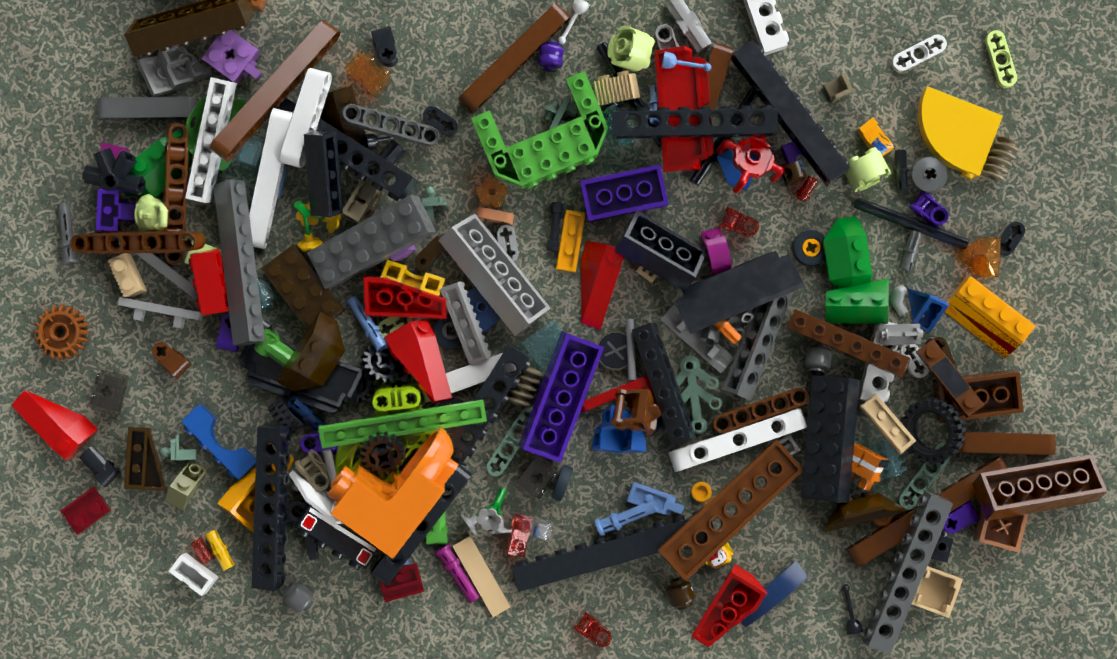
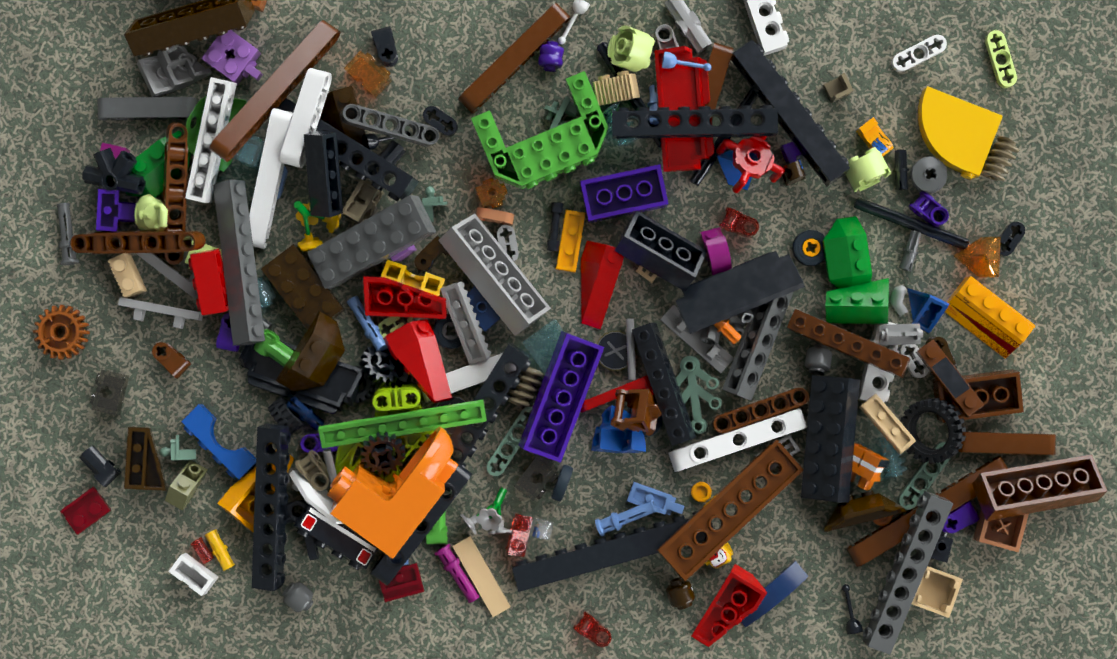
(58, 426): red wedge -> none
(803, 194): clear red pin -> none

